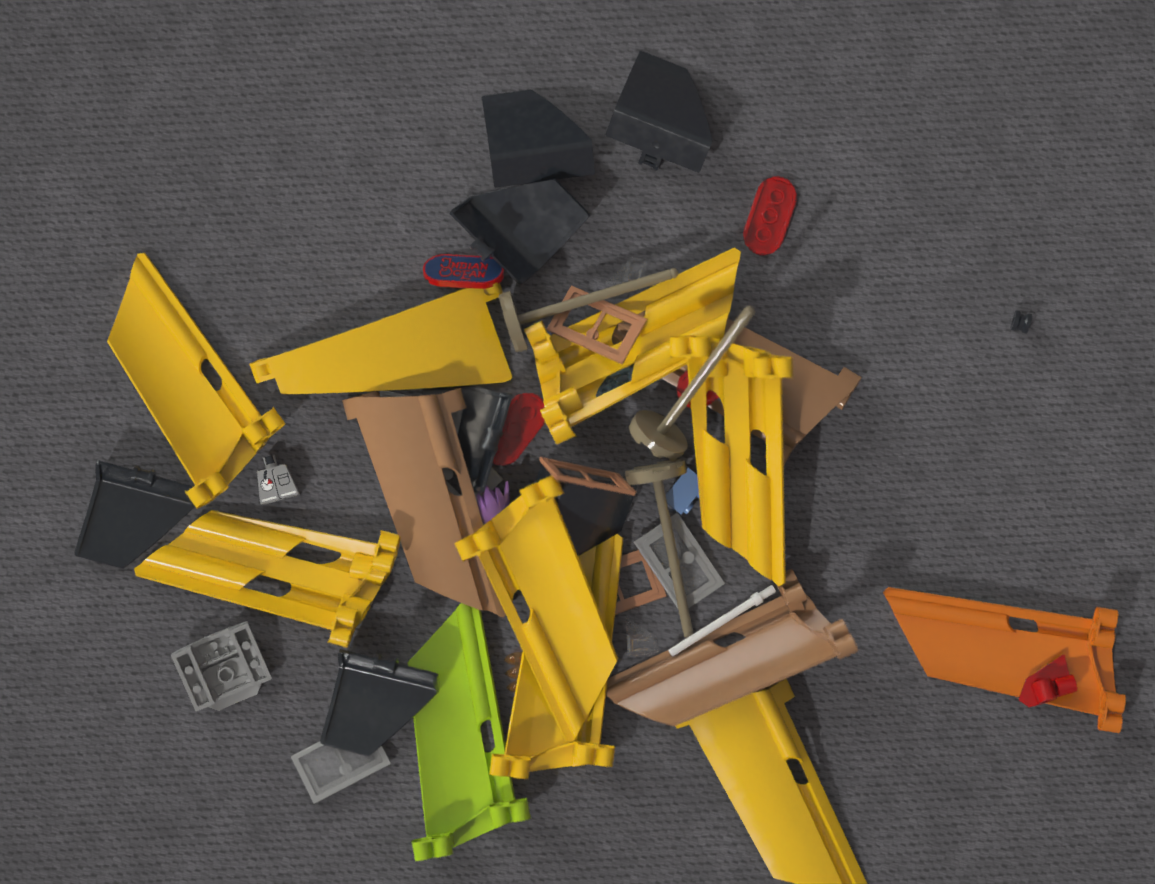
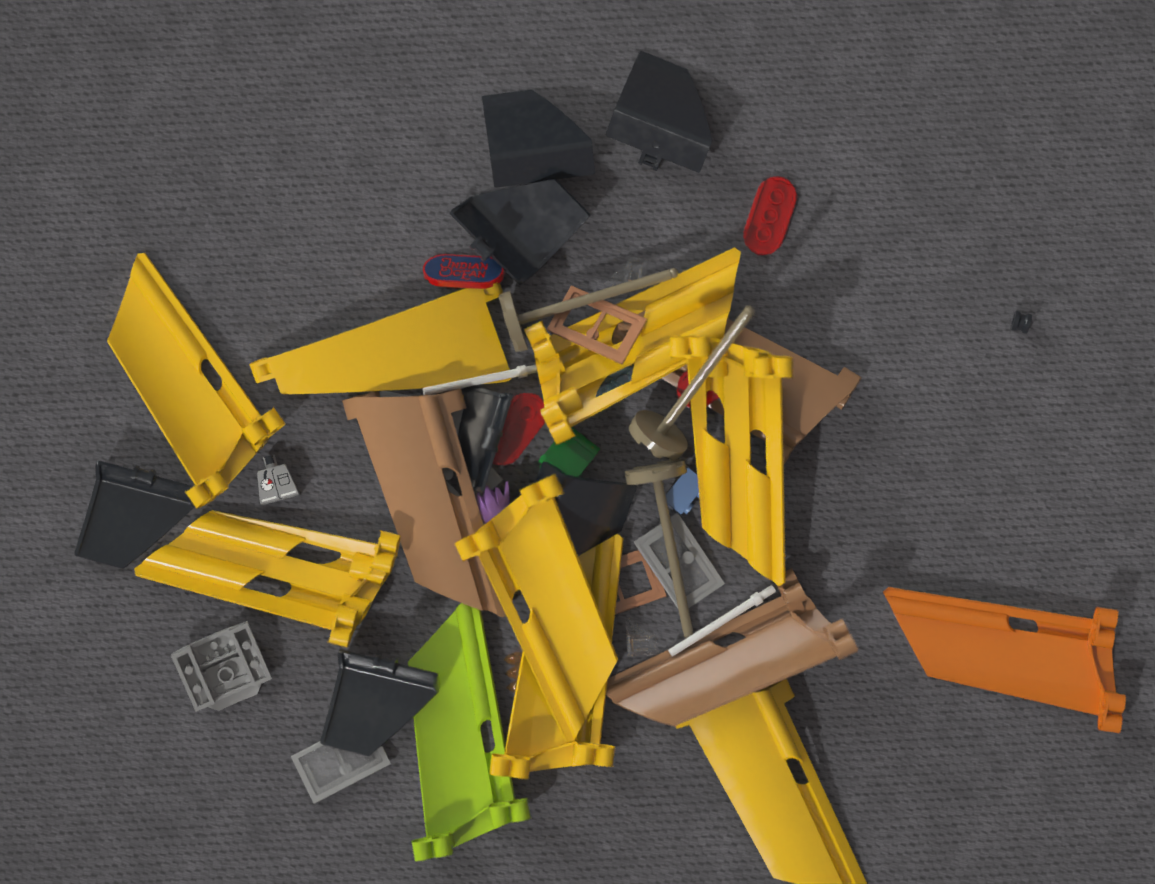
(520, 372): none -> white bar
(571, 455): none -> green piece
(622, 485): nougat door -> none
(1048, 684): red panel -> none

